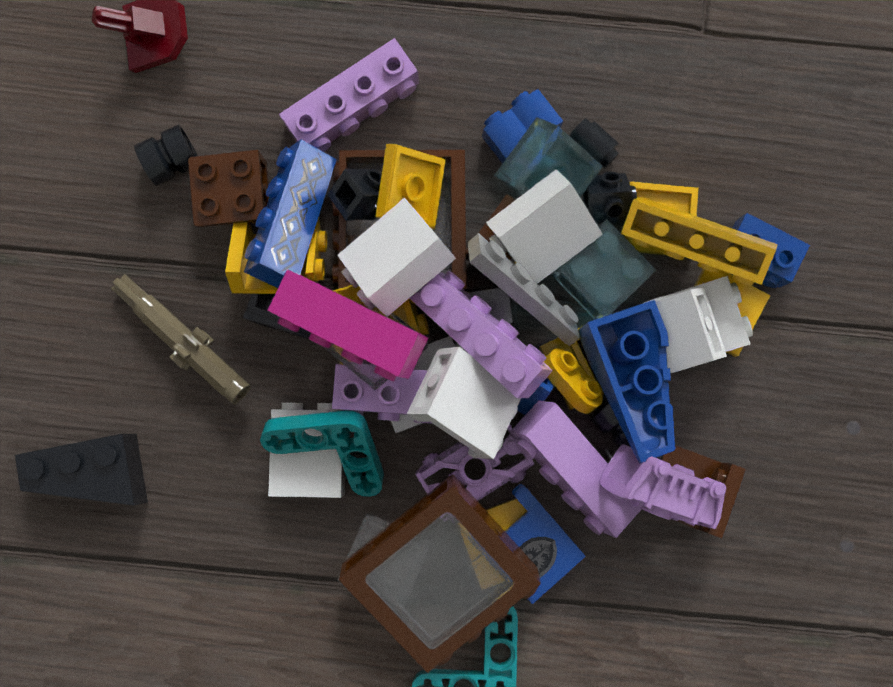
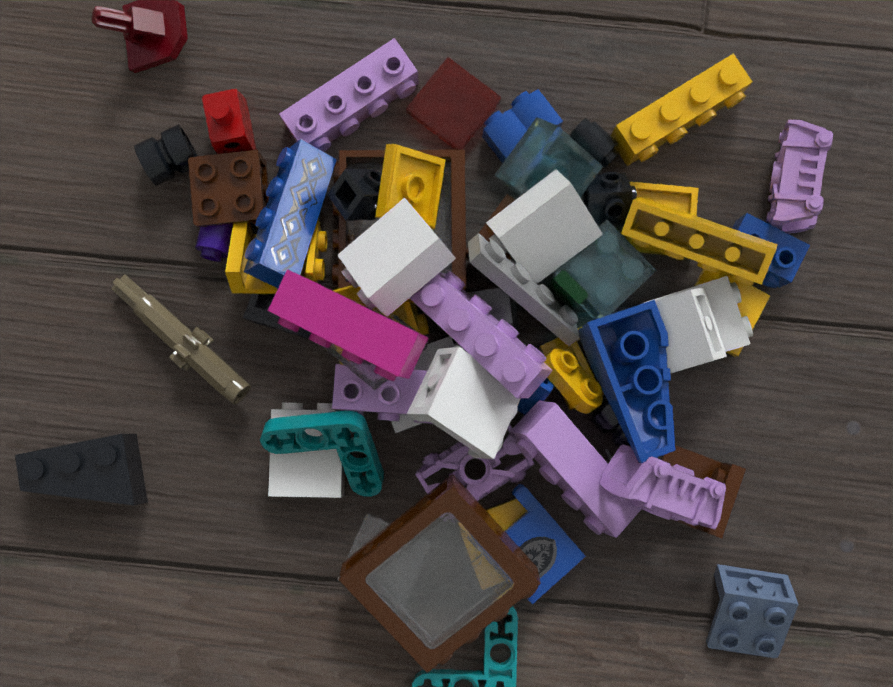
(214, 242): none -> dark purple brick
(228, 121): none -> red torso
(453, 104): none -> clear red tile
(567, 290): none -> dark green tile
(681, 109): none -> yellow brick
(752, 611): none -> sand blue bracket
(798, 176): none -> lavender piece

